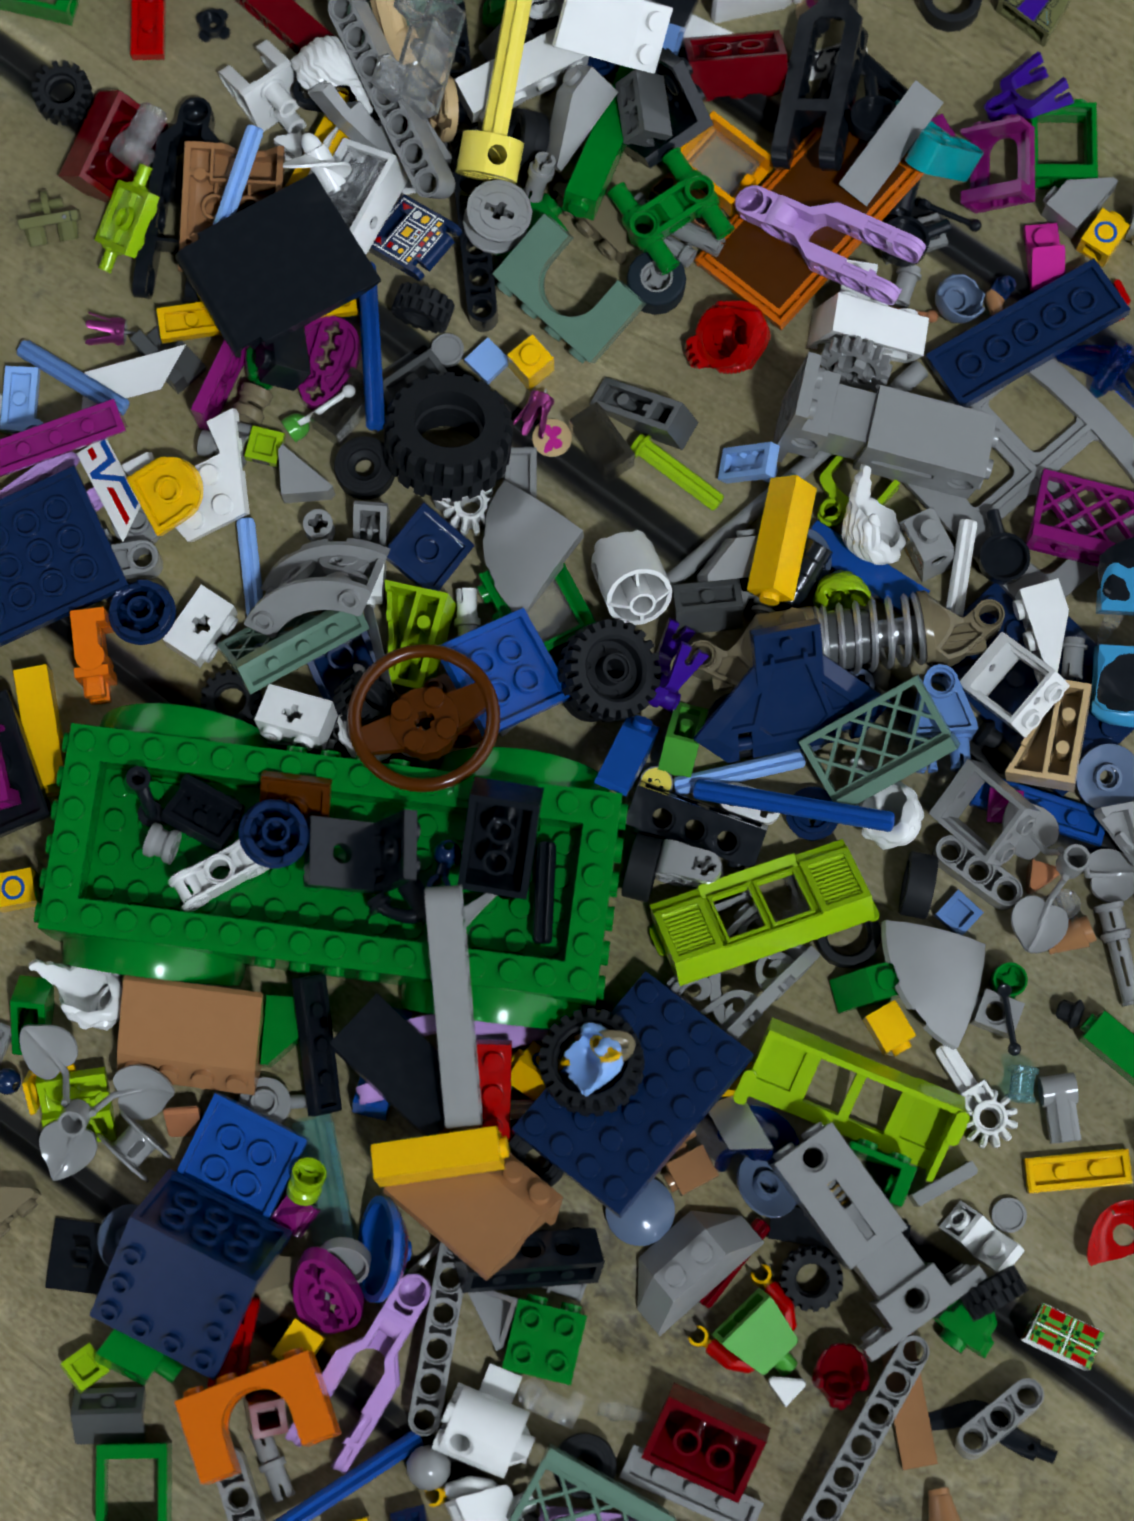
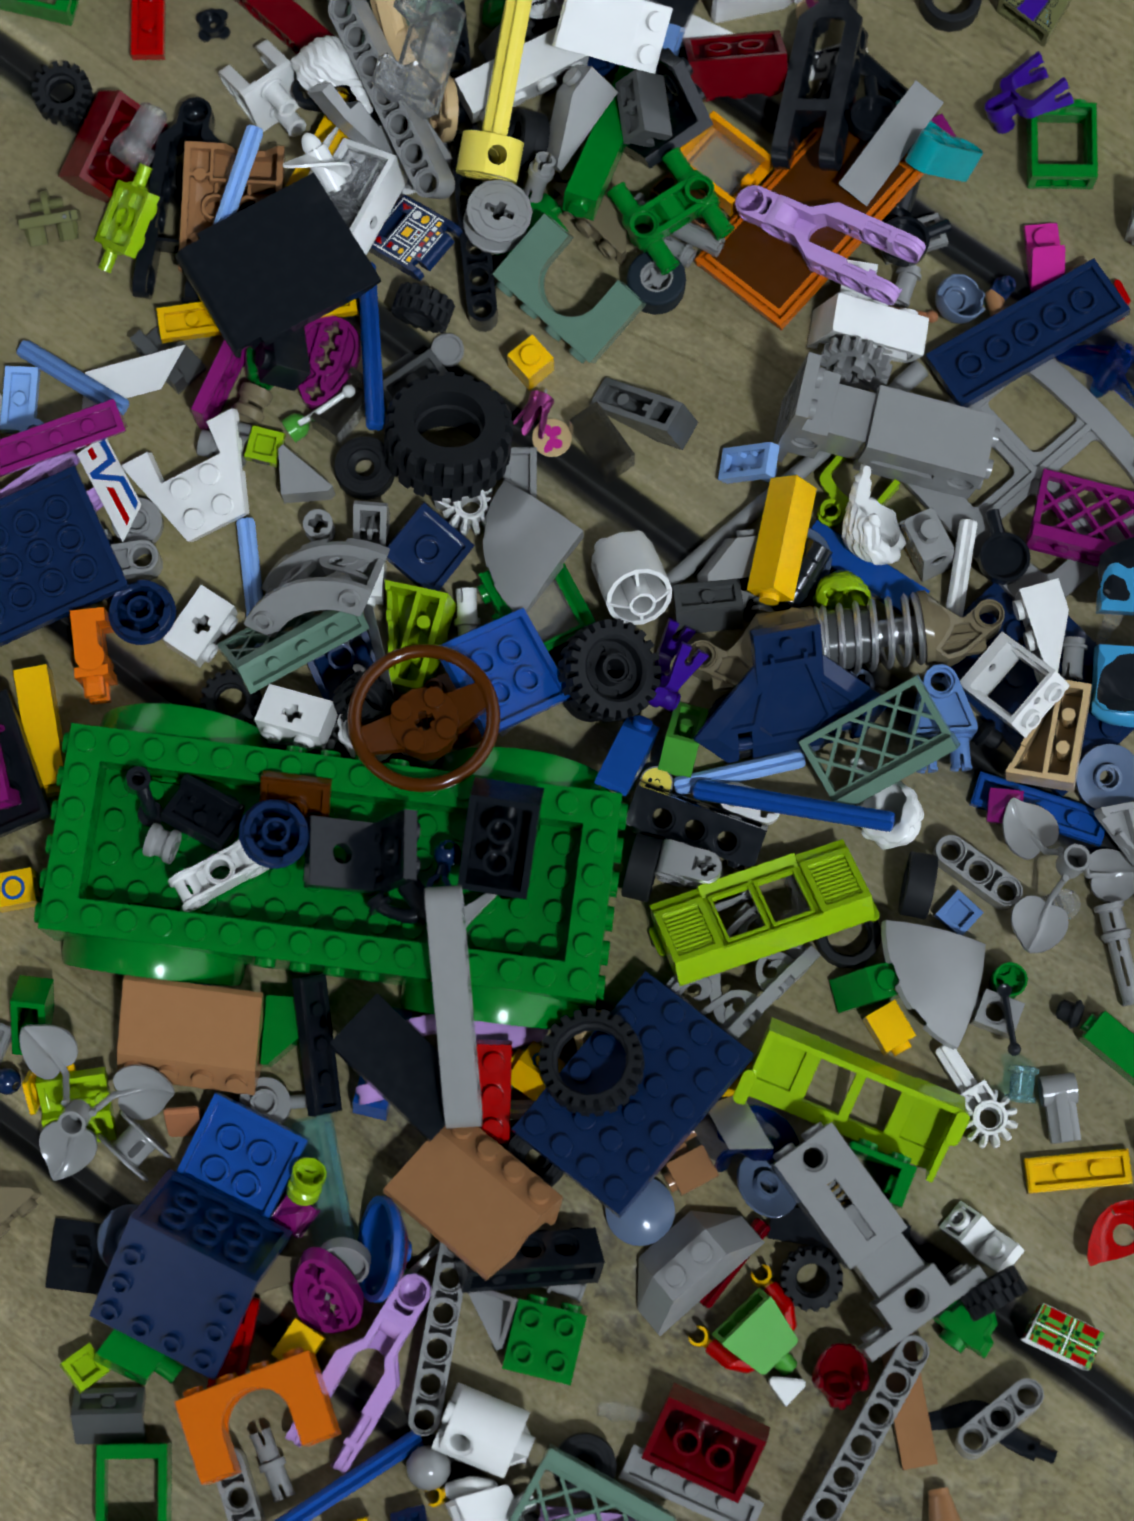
(84, 994): white hair -> none
(116, 326): flat silver piece -> none
(168, 492): yellow tile -> none
(265, 1414): brick -> none
(291, 144): white slope -> none
(439, 1156): yellow brick -> none
(487, 361): light blue tile -> none
(500, 1383): white tile -> none
(539, 1399): clear leg -> none
(544, 892): black axle -> none
(597, 1056): light blue hair -> none
(677, 472): lime axle -> none
(729, 337): red helmet -> none
(801, 825): dark blue gear -> none
(943, 1184): light grey tile -> none
(959, 795): light grey window -> none
(974, 225): black hinge -> none
(987, 197): magenta panel -> none
(1008, 1215): light grey piece -> none
(1039, 875): nougat slope -> none
(1076, 202): light grey slope -> none
(1077, 936): medium nougat cone -> none
(1103, 236): yellow brick -> none

